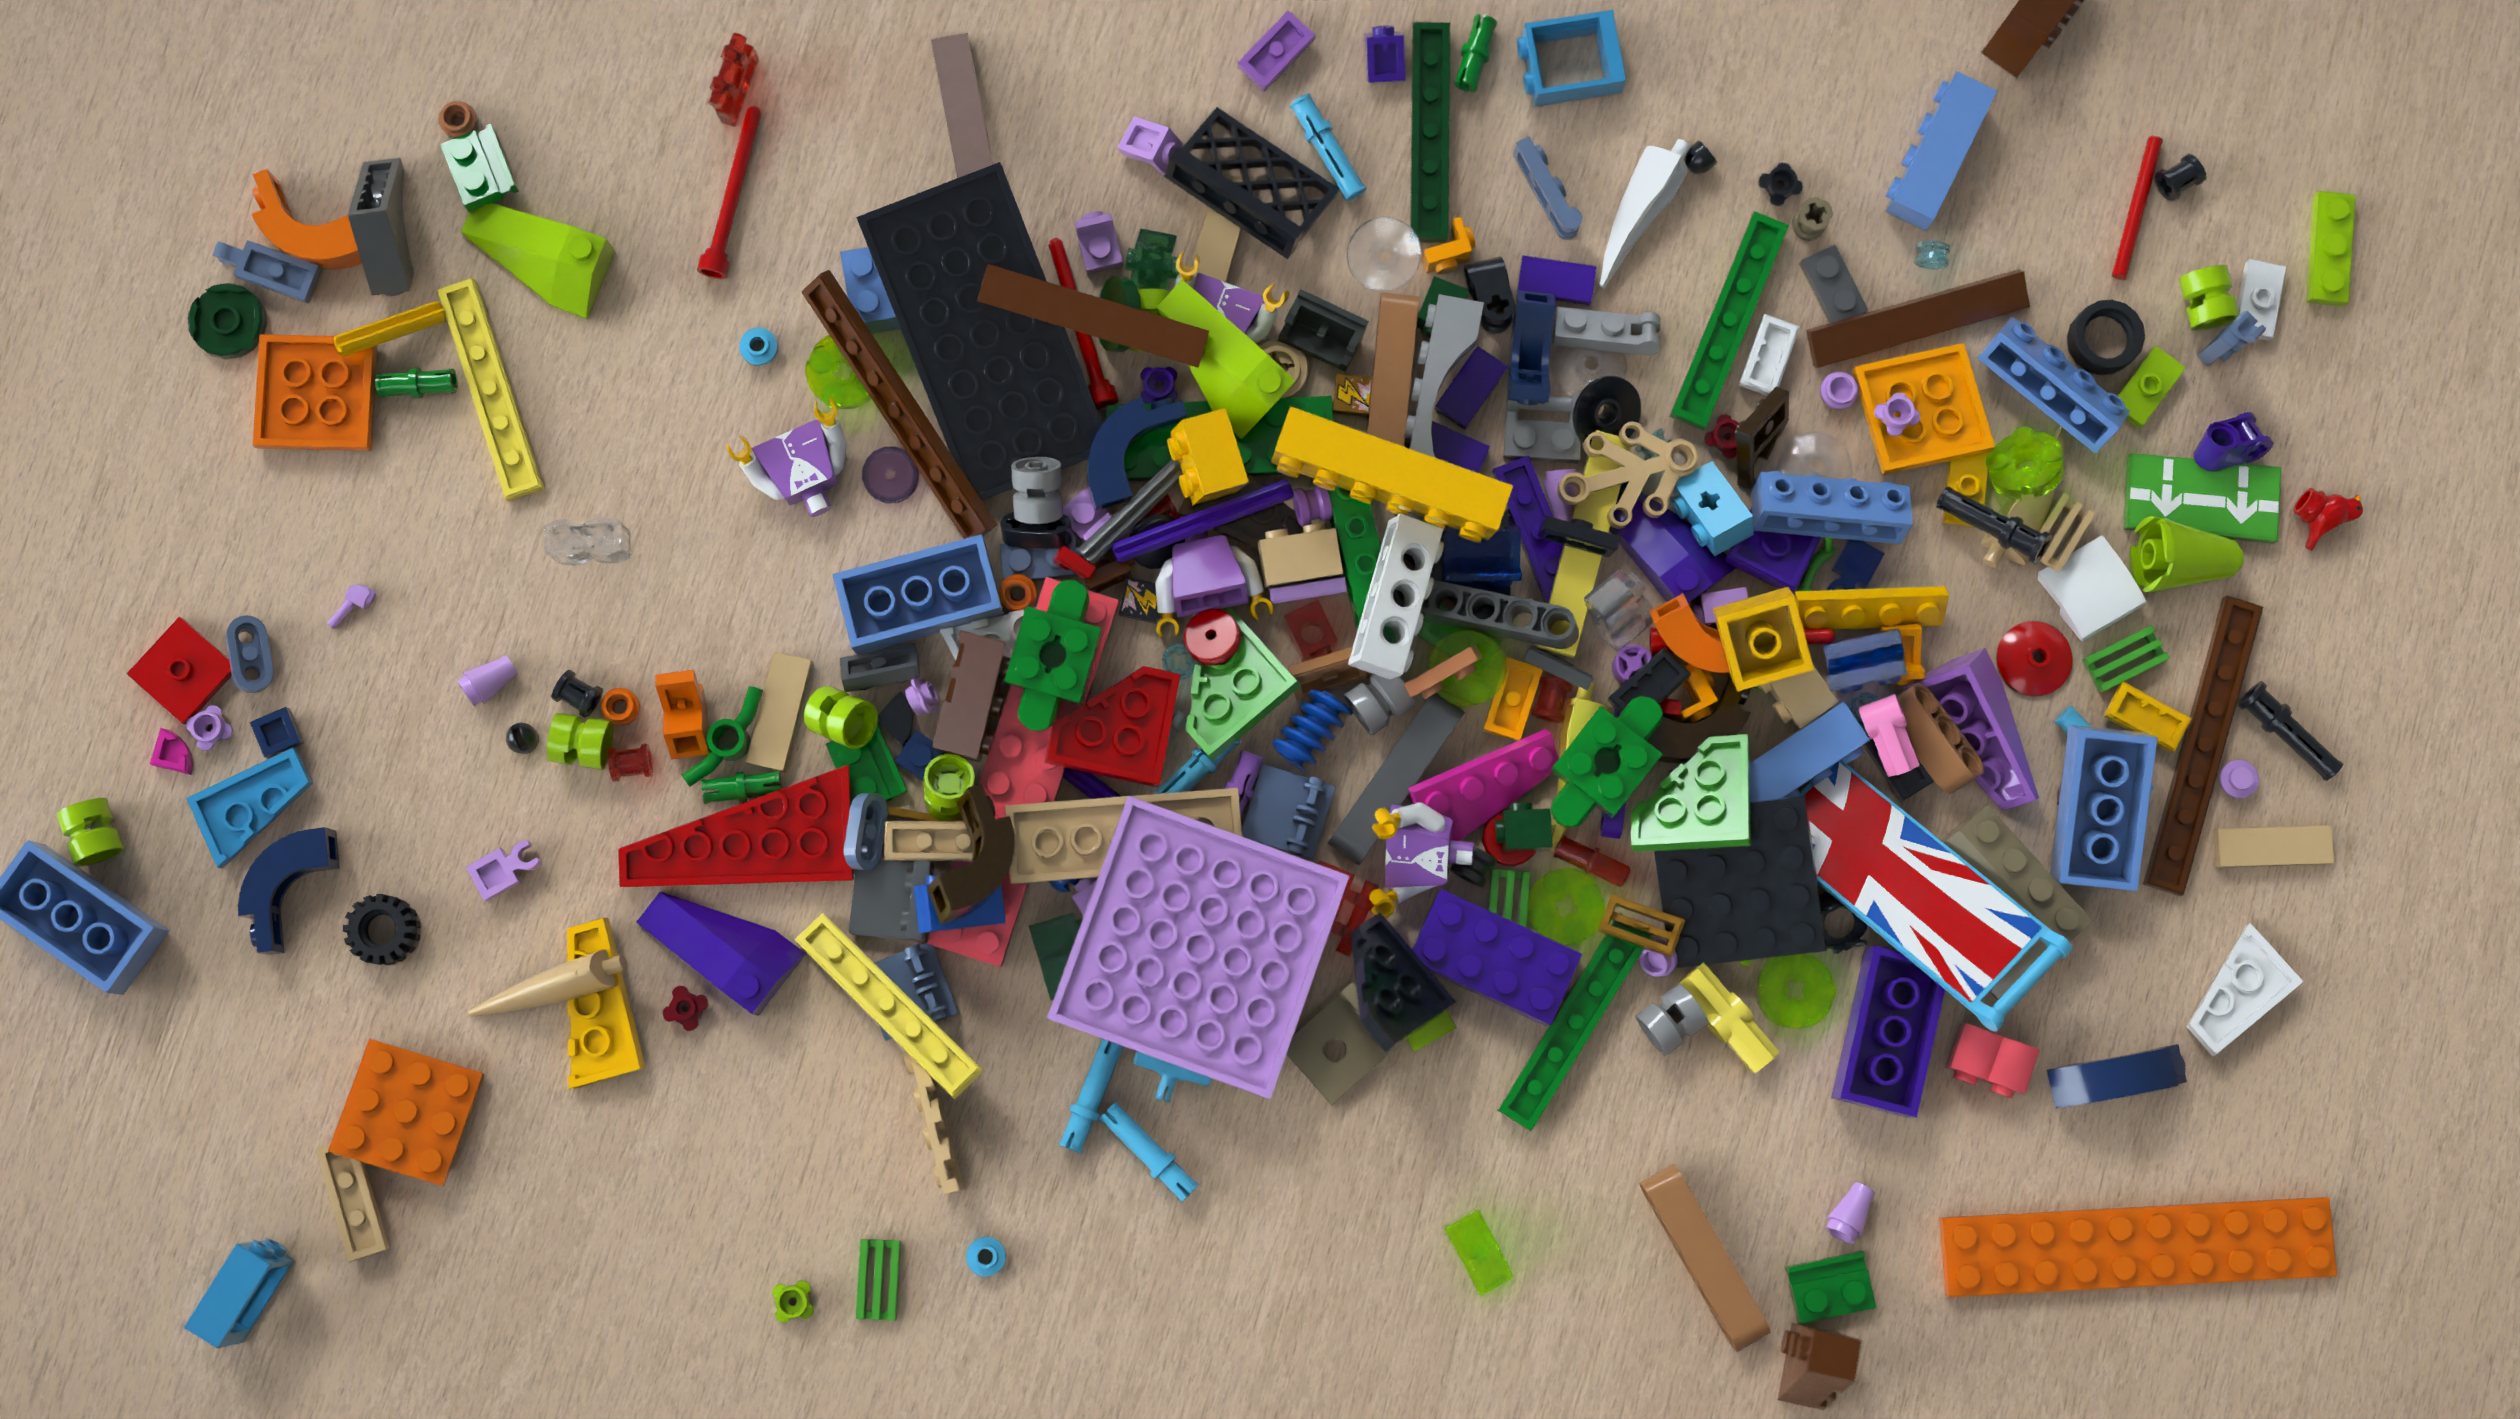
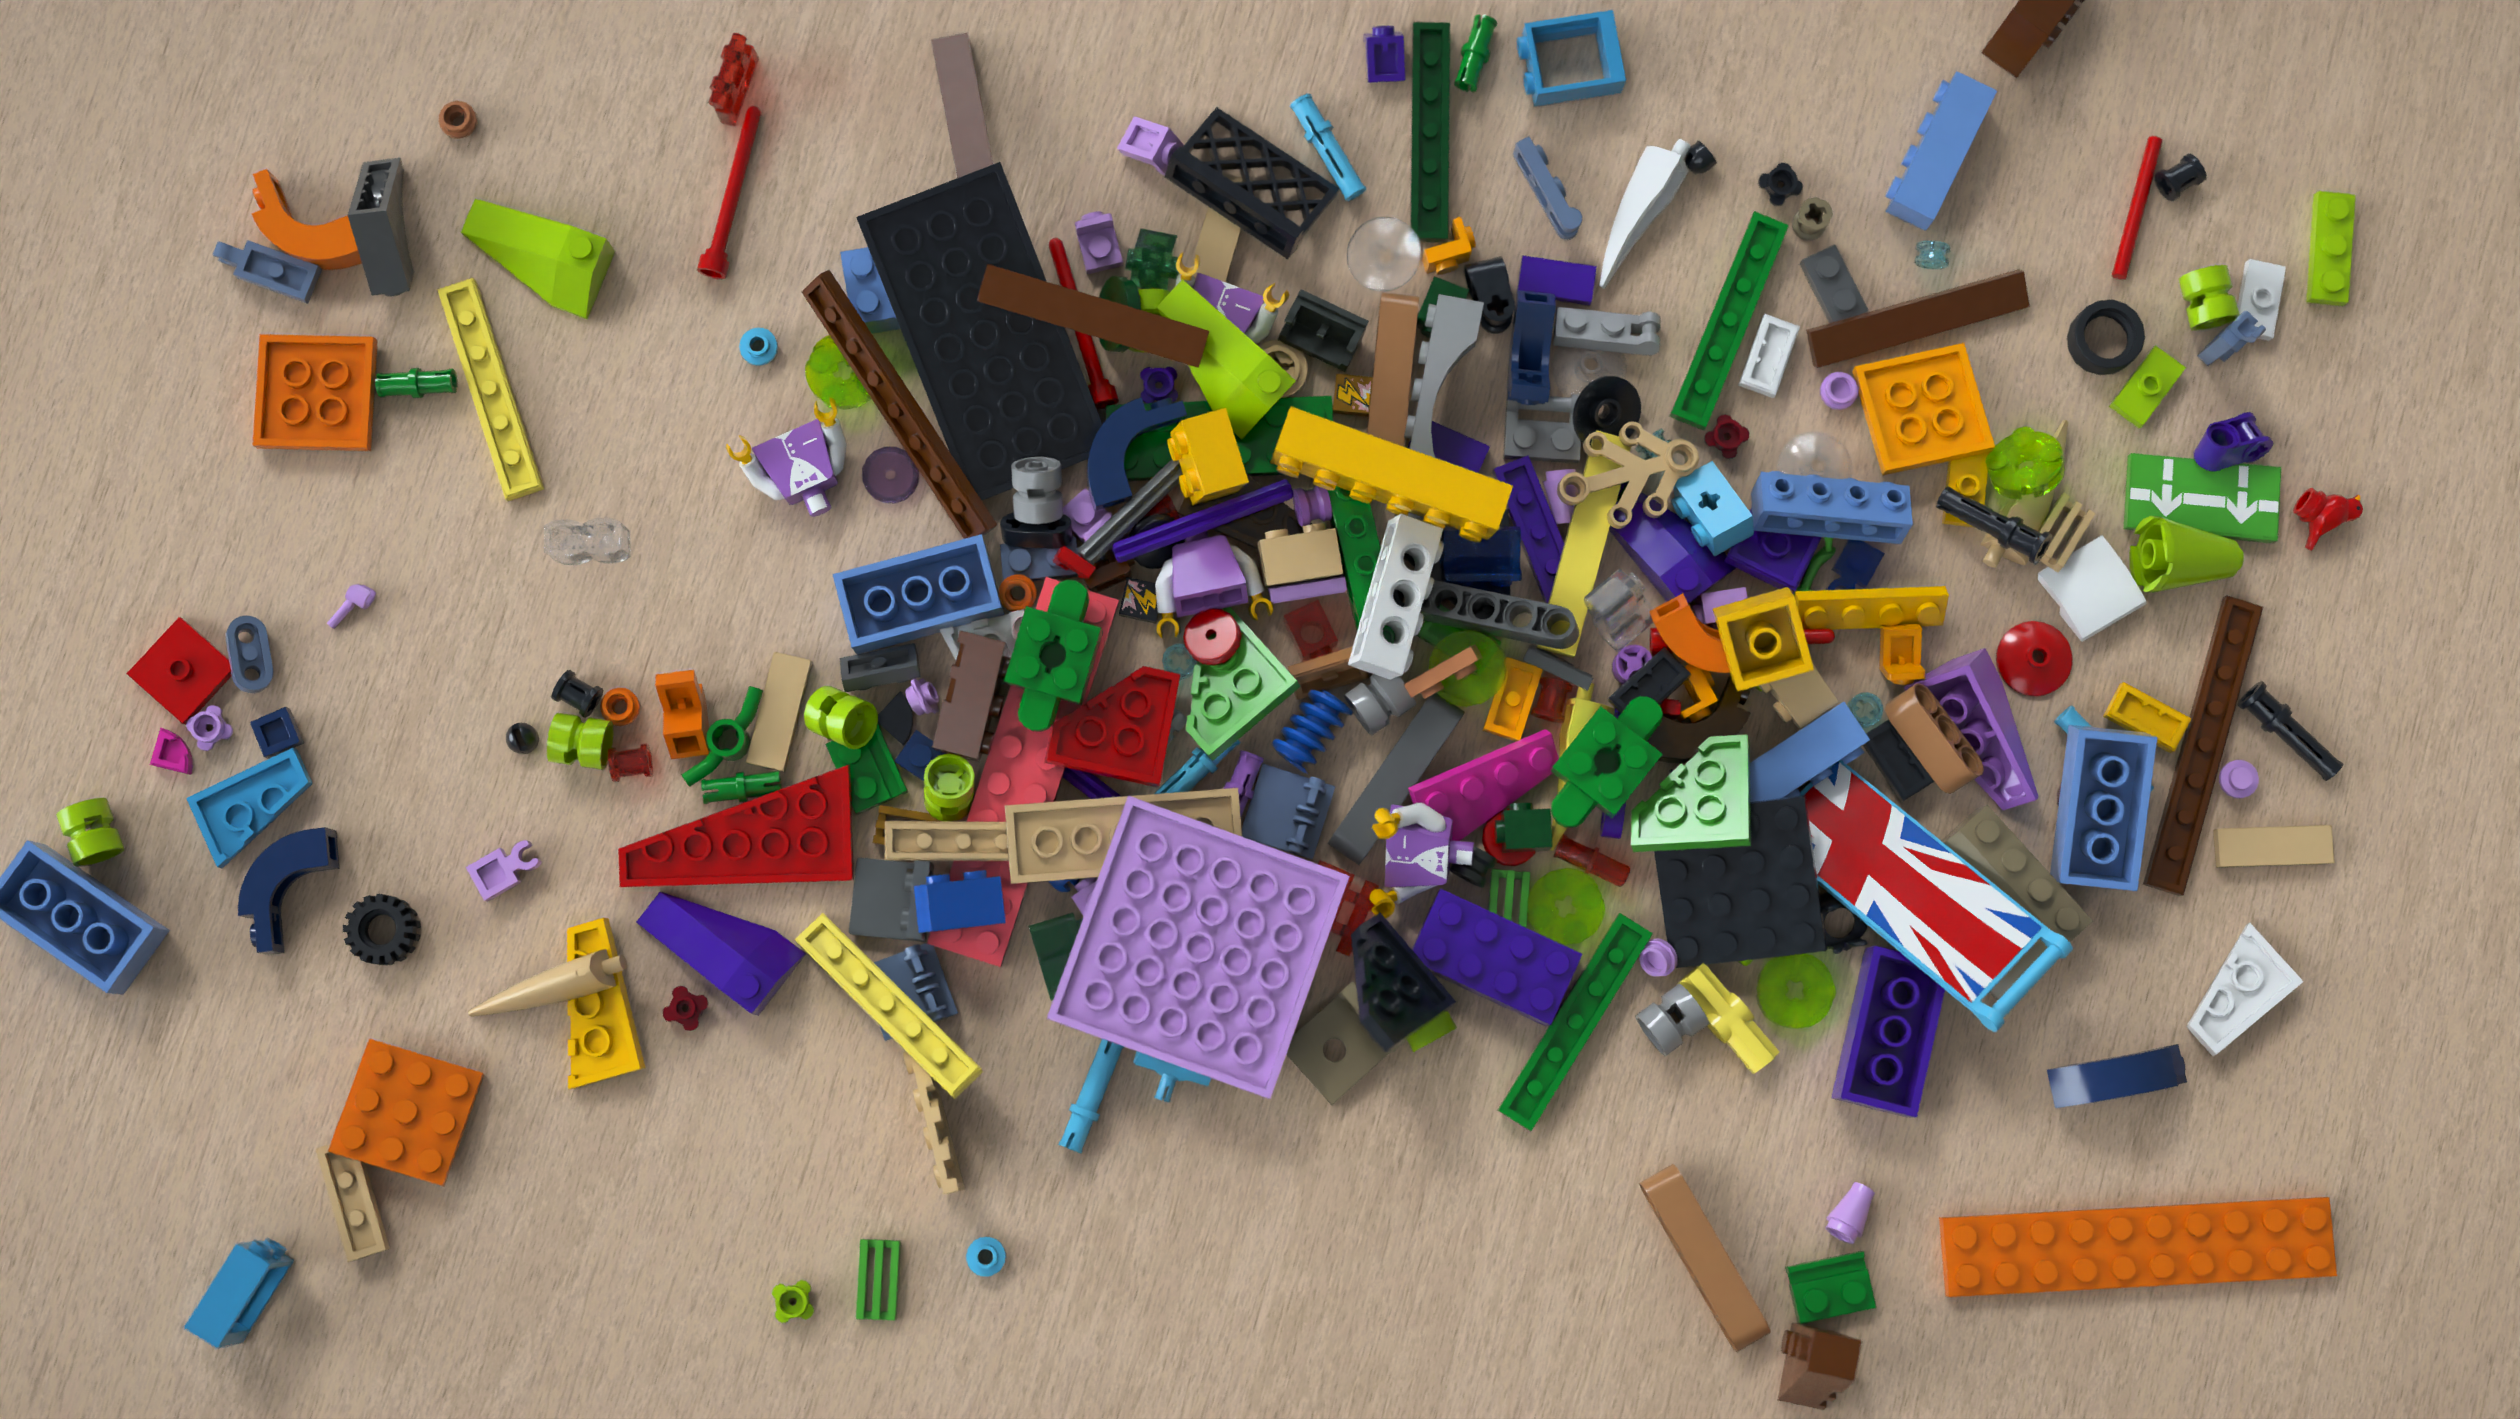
(227, 321): dark green tile -> none
(389, 328): yellow axle -> none
(479, 168): plate -> none
(486, 680): lavender cone -> none
(865, 831): sand blue plate -> none
(993, 845): dark brown arch -> none
(1149, 1152): medium azure pin -> none
(1276, 51): medium lavender plate -> none
(1471, 387): dark purple tile -> none
(1477, 1251): clear neon green slope -> none
(1578, 535): black plate -> none
(1672, 937): pearl gold tile -> none
(1759, 434): dark brown wing -> none
(1865, 660): clear blue bracket -> none
(1887, 725): bright pink piece -> none
(1901, 404): lavender plate -> none
(1992, 1060): coral brick -> none
(2054, 384): medium blue brick -> none
(2153, 645): bright green tile -> none

